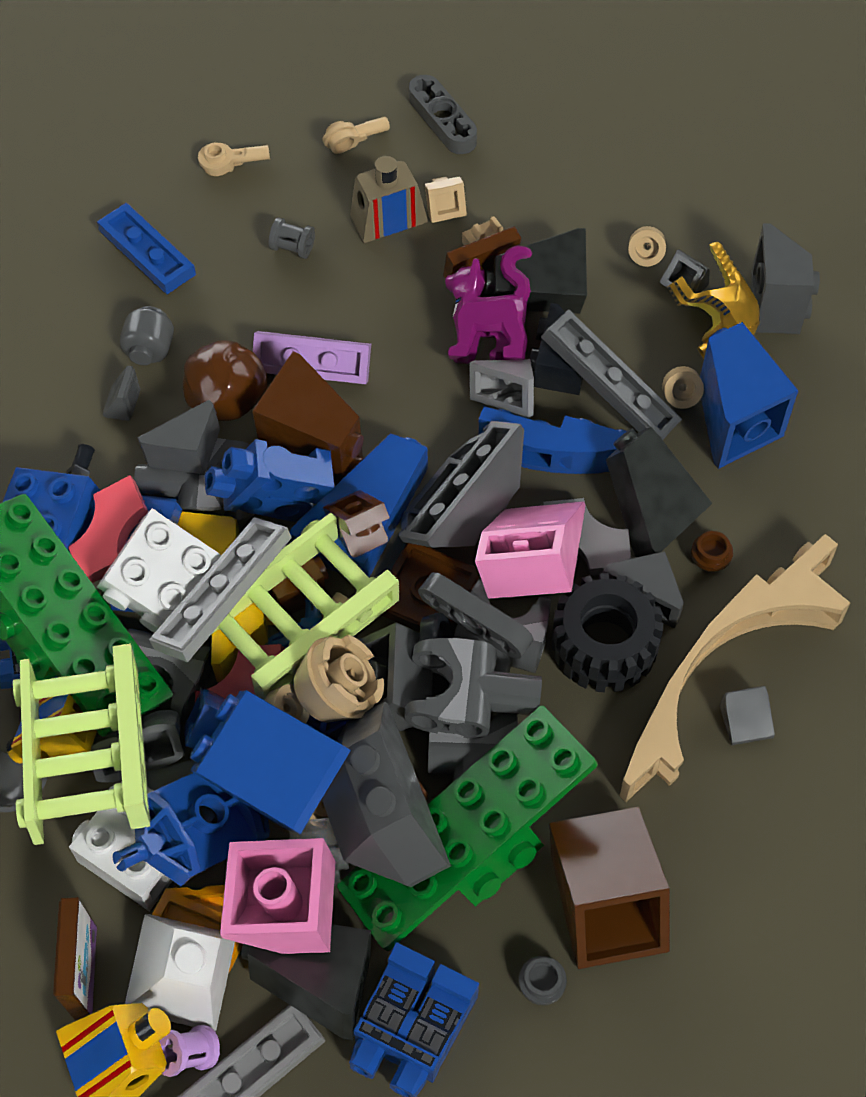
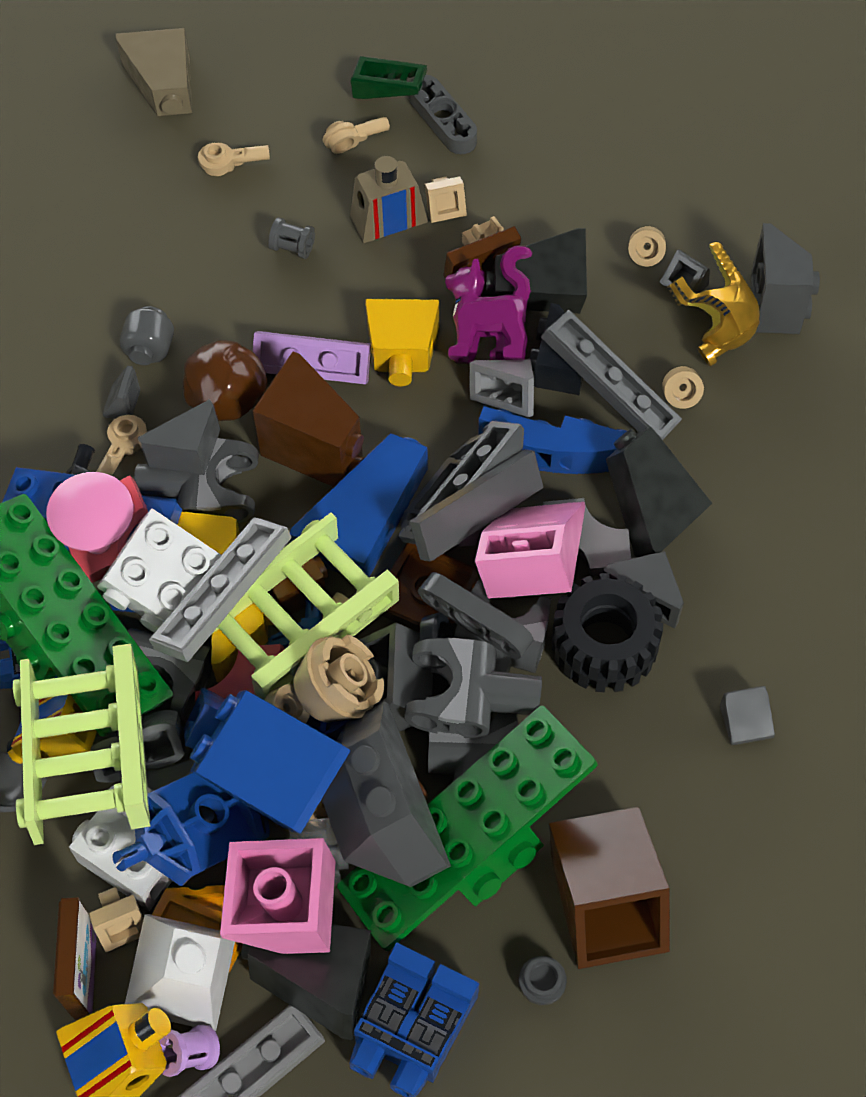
(90, 511): none -> bright pink dish
(117, 920): none -> tan tile
(124, 441): none -> tan plate
(146, 248): blue plate -> none
(159, 67): none -> dark tan slope
(271, 480): blue hips -> none
(359, 522): slope -> none
(377, 78): none -> dark green slope
(402, 336): none -> yellow torso
(476, 505): none -> dark grey tile
(712, 551): reddish brown plate -> none
(744, 395): blue slope -> none
(786, 598): tan slope -> none

